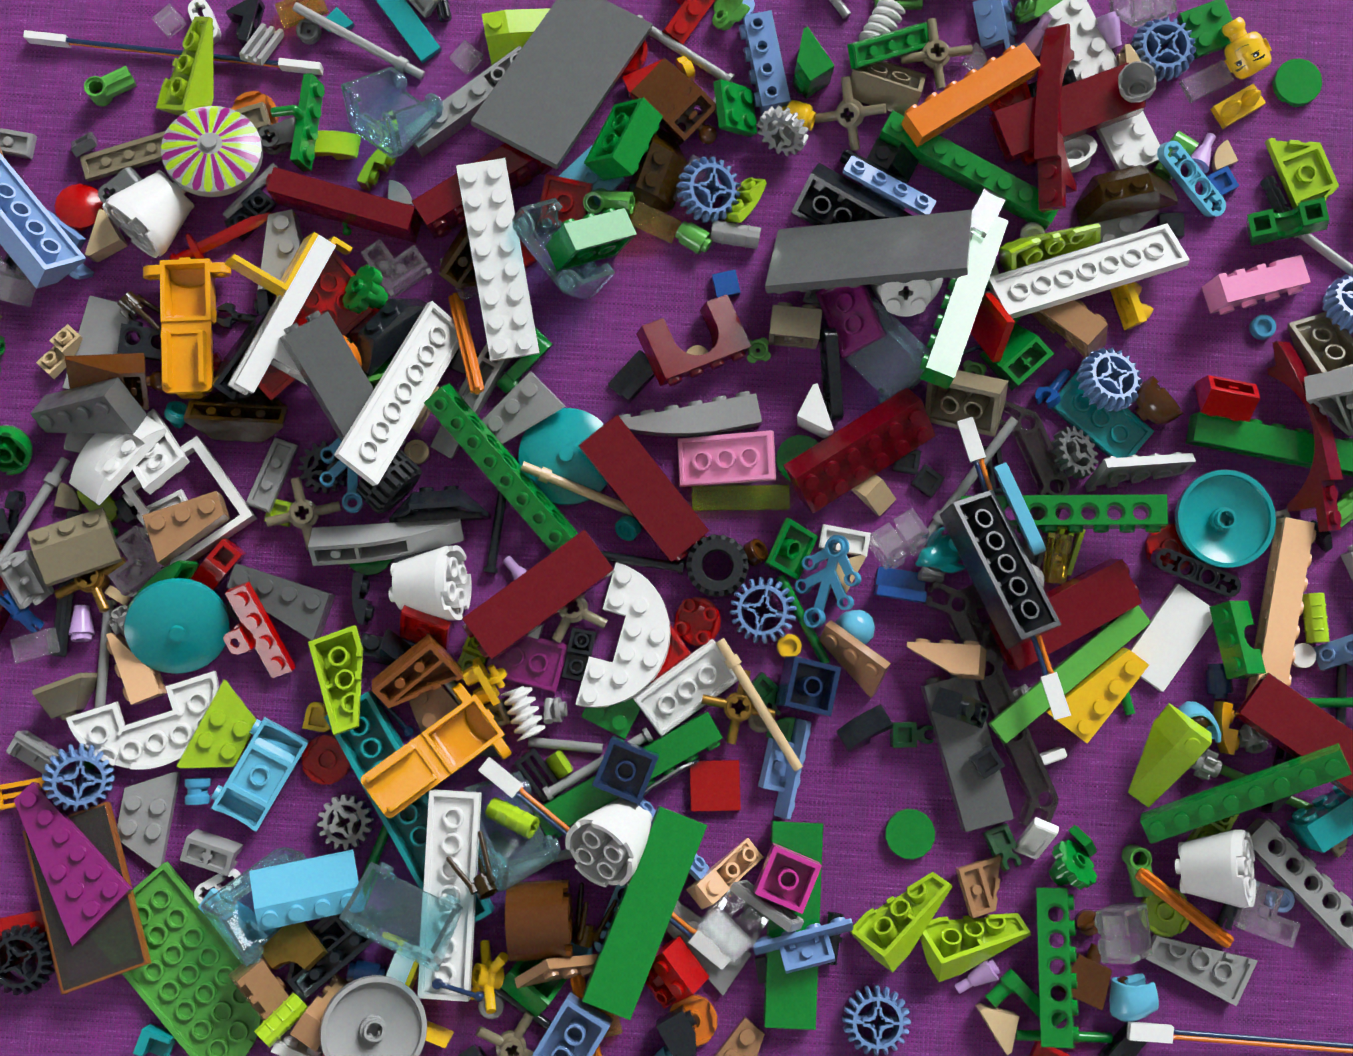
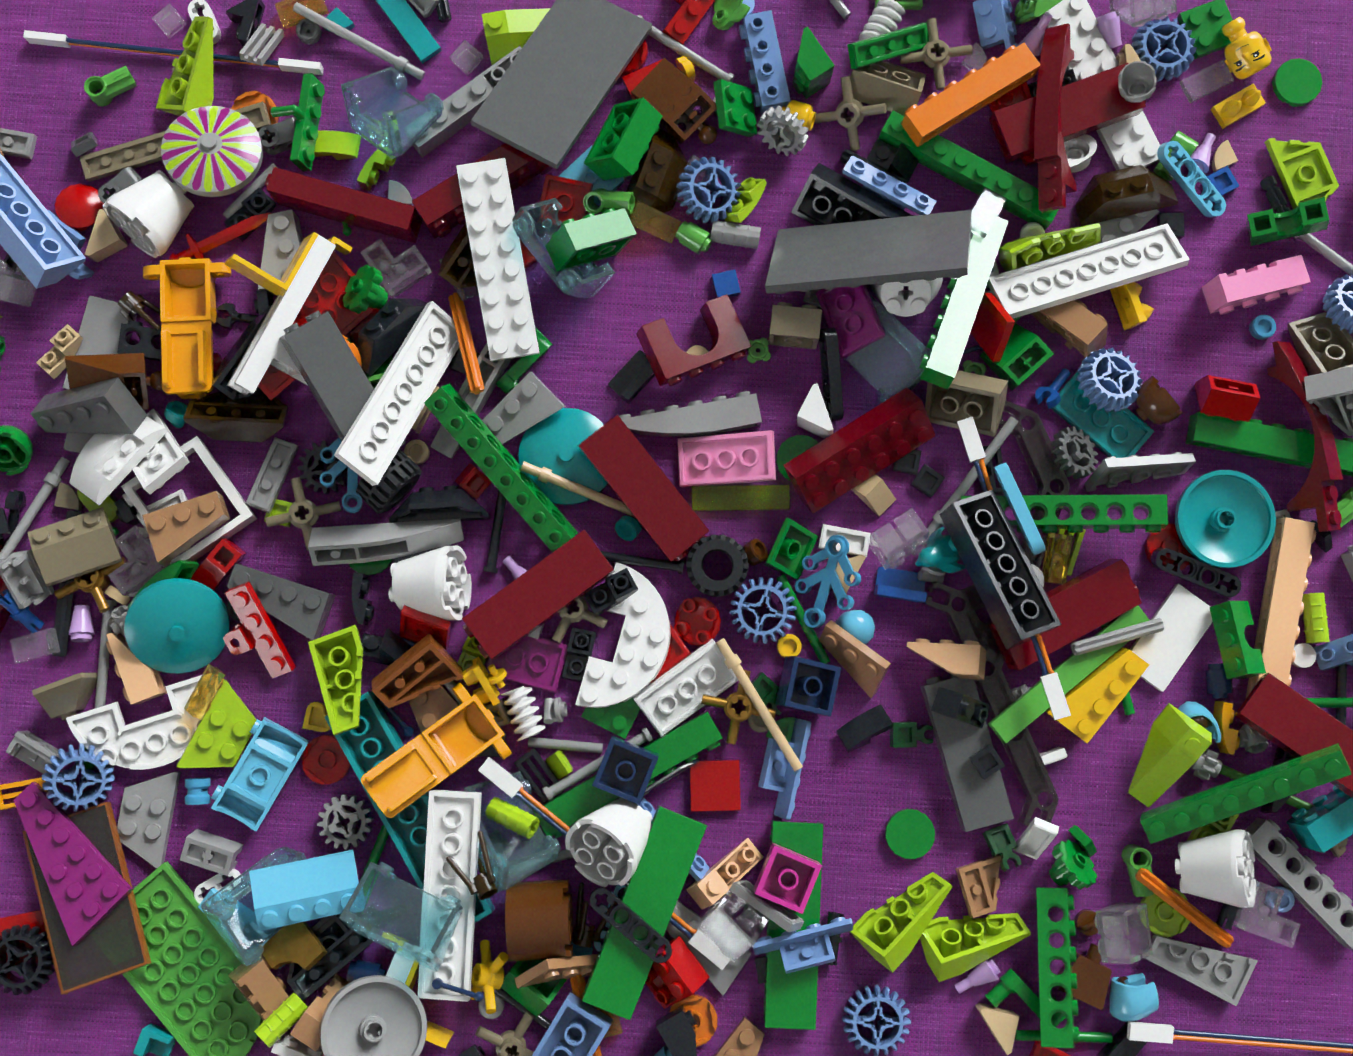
(201, 697): none -> clear yellow plate
(473, 481): none -> red slope
(612, 592): none -> black slope
(632, 922): none -> black beam
(1117, 636): none -> light grey axle

